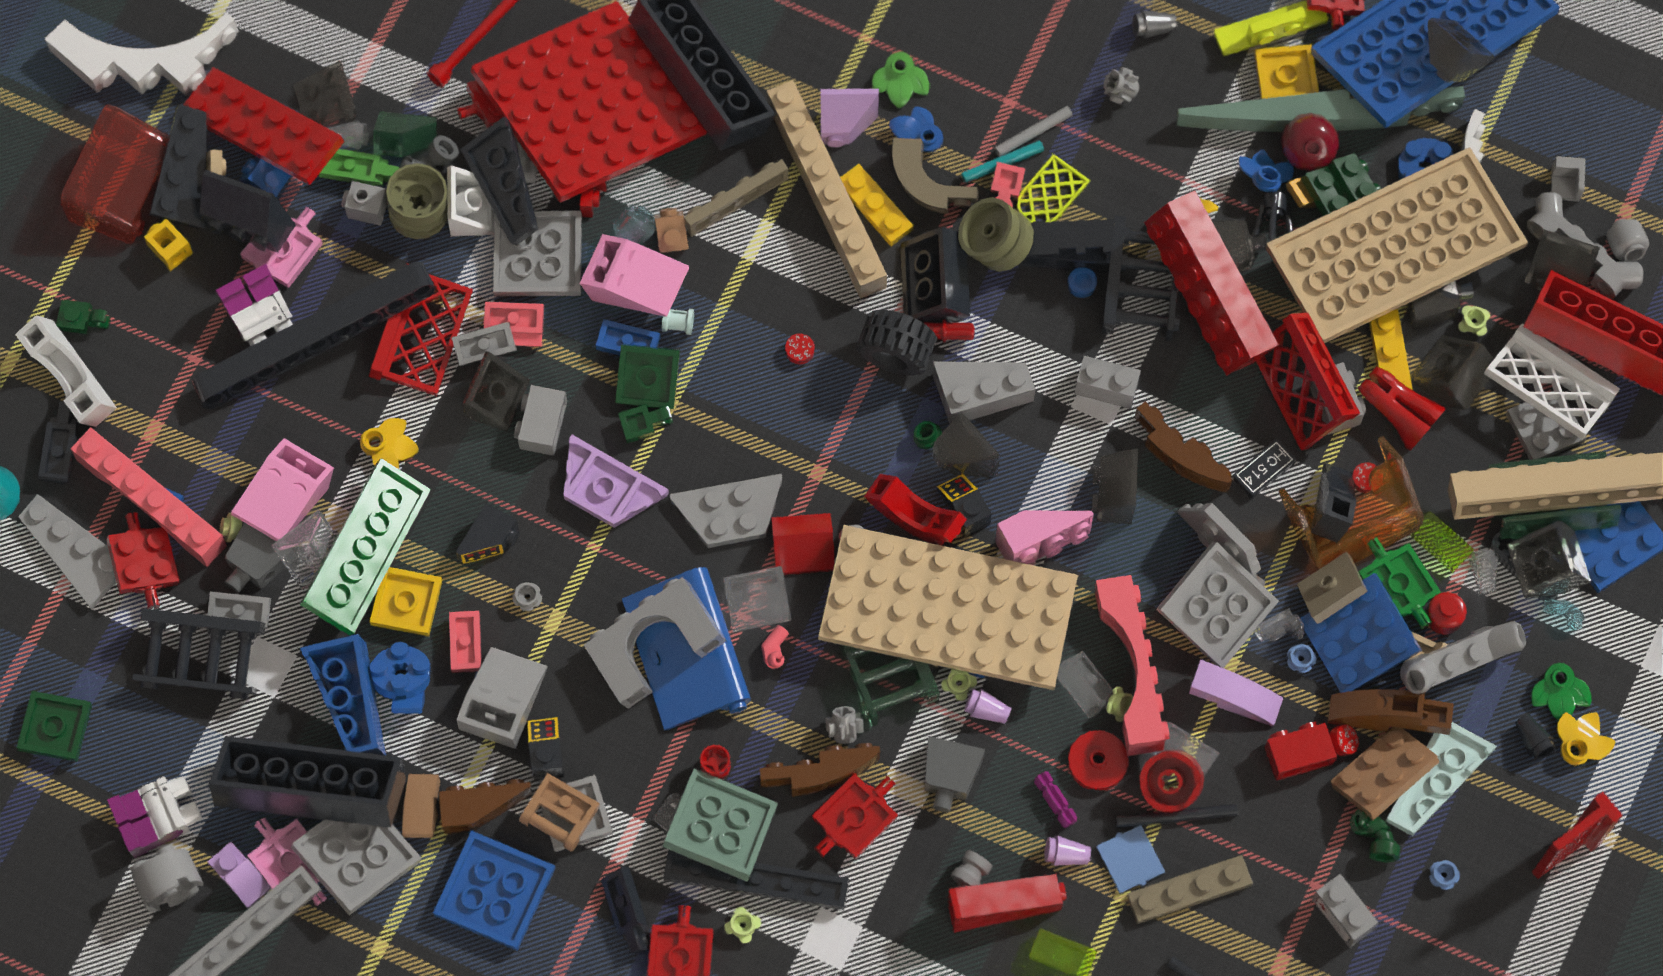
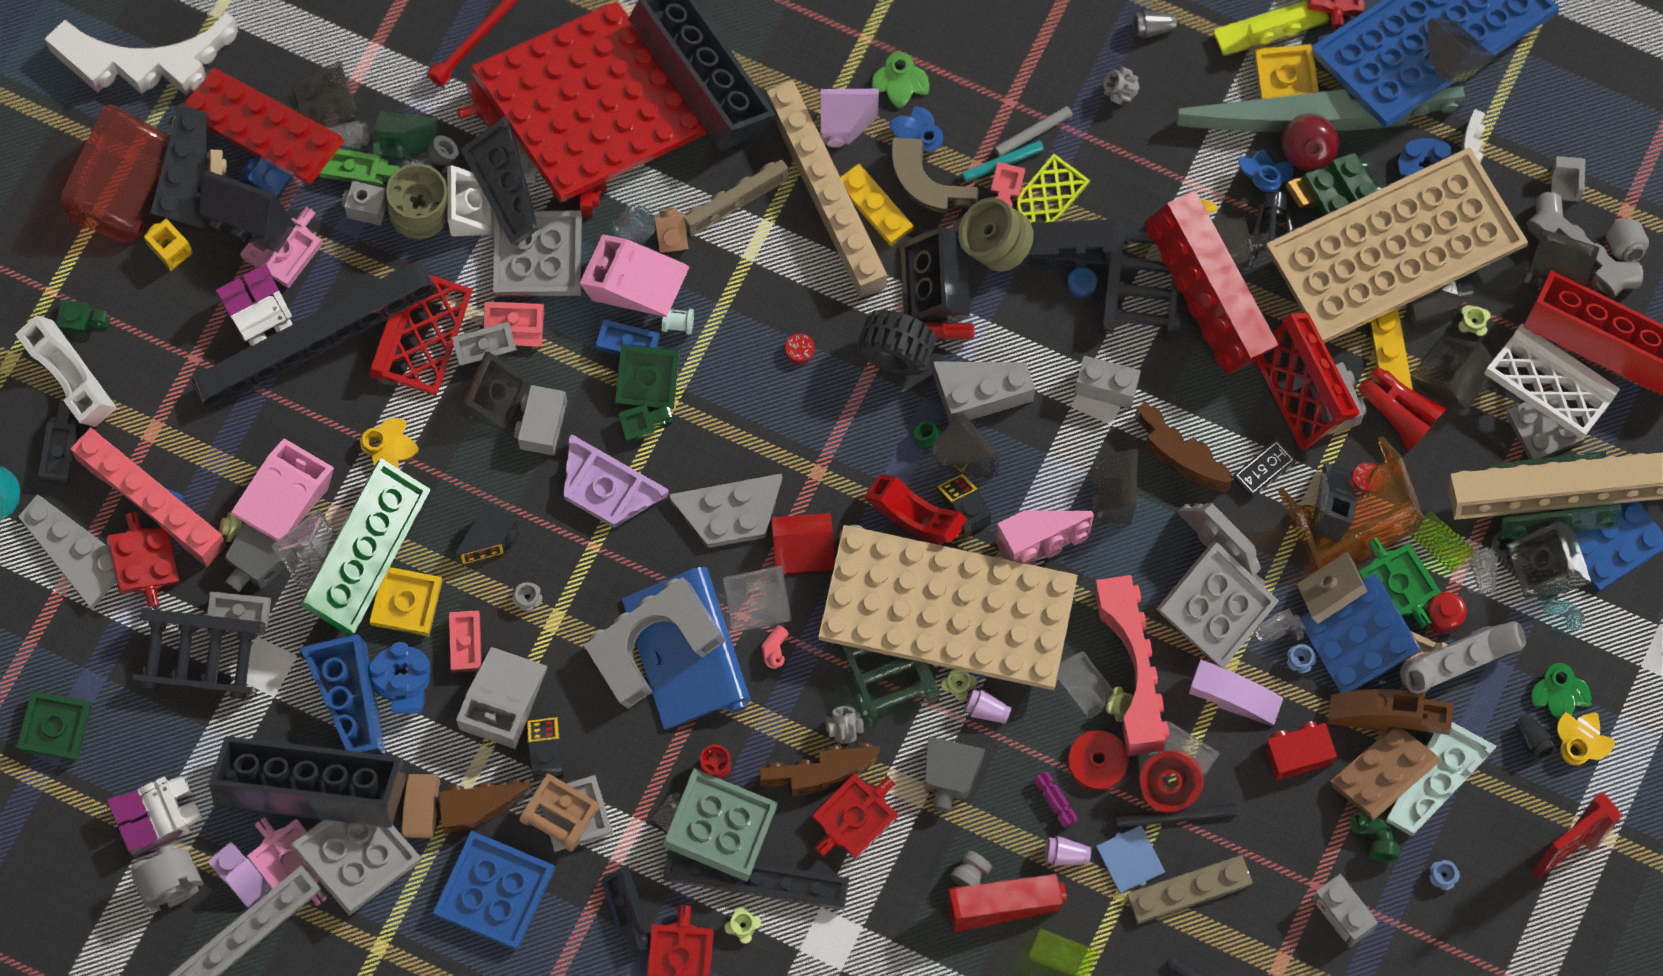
(1344, 740): red tile -> none

